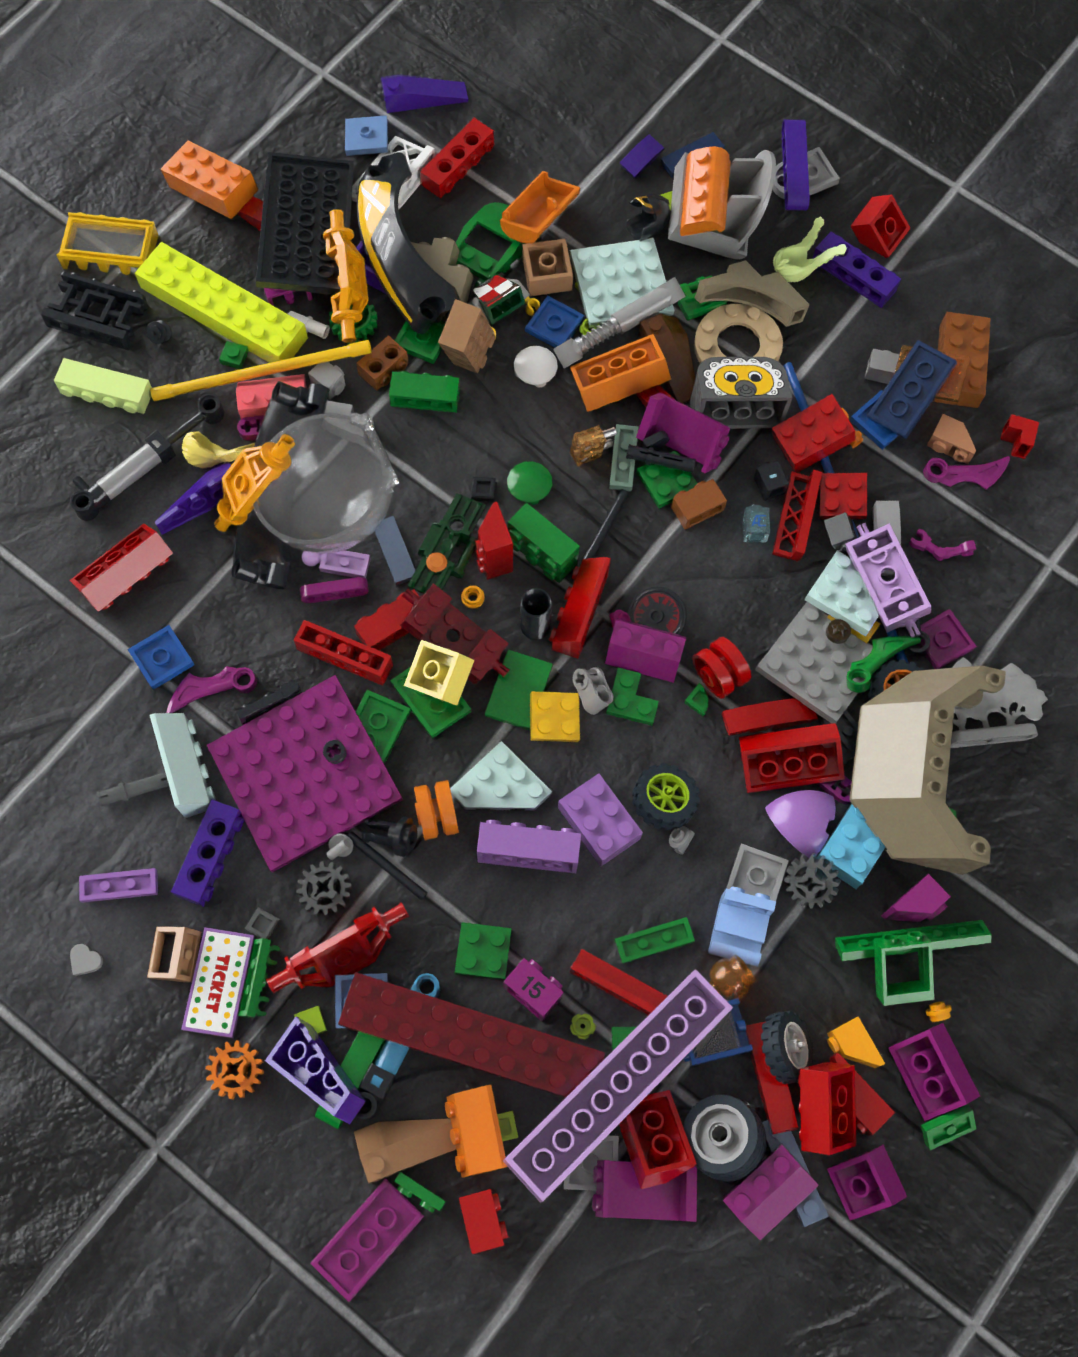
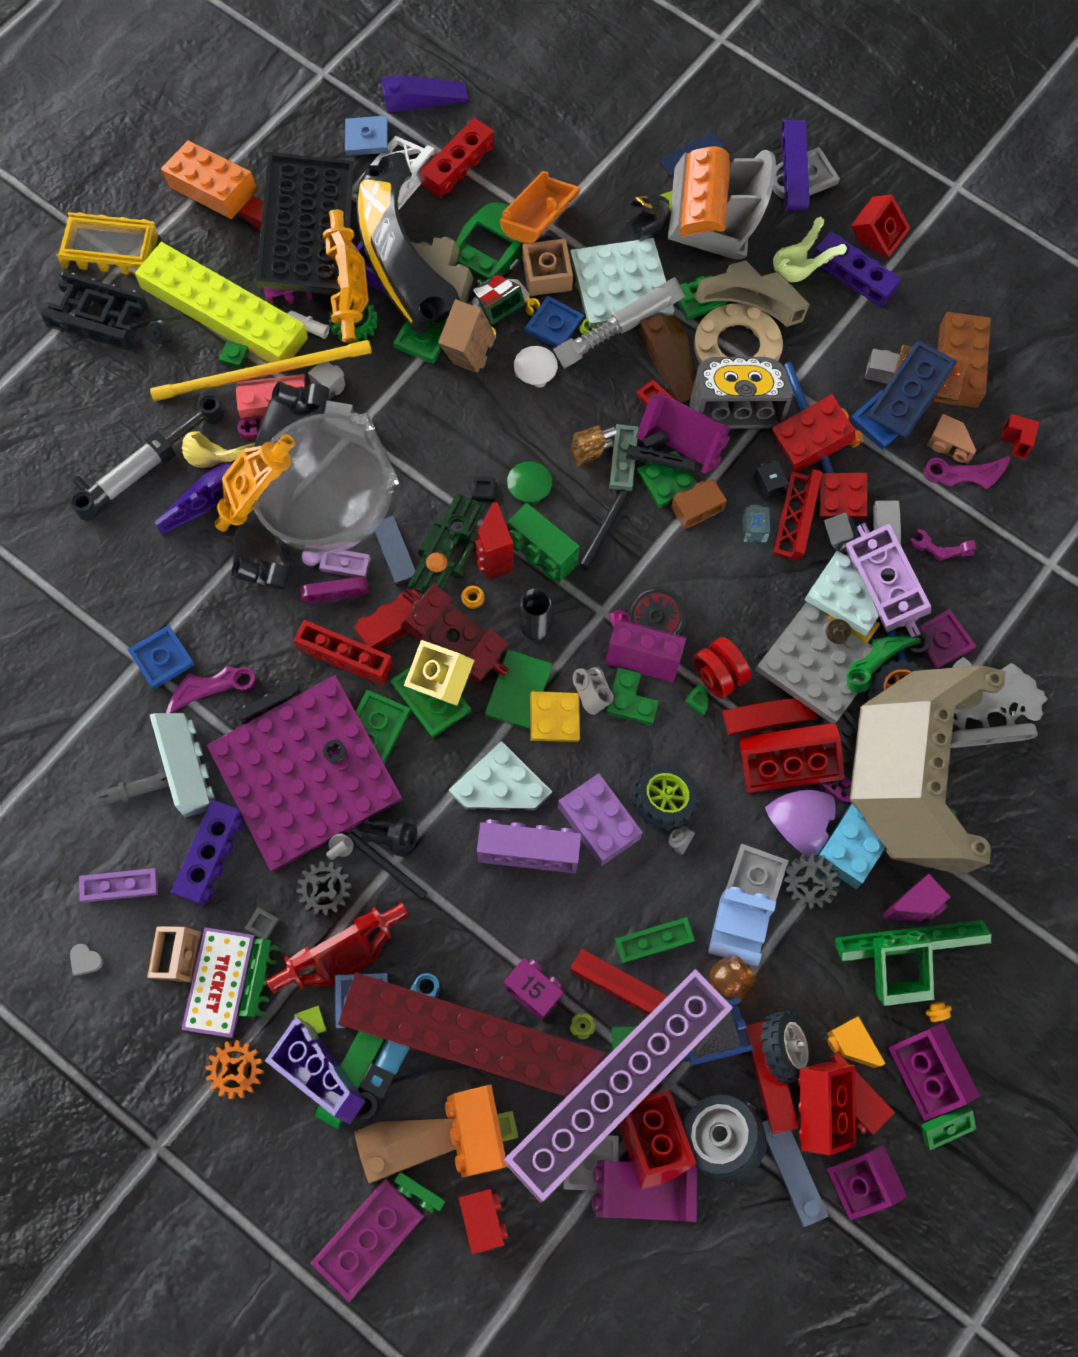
(103, 386): yellowish green brick -> none
(122, 567): slope -> none
(380, 361): dark orange brick -> none
(424, 391): green brick -> none
(435, 810): orange wheel -> none
(483, 951): green plate -> none
(580, 606): red slope -> none
(620, 373): orange slope -> none
(641, 155): dark purple slope -> none
(770, 1192): magenta slope -> none

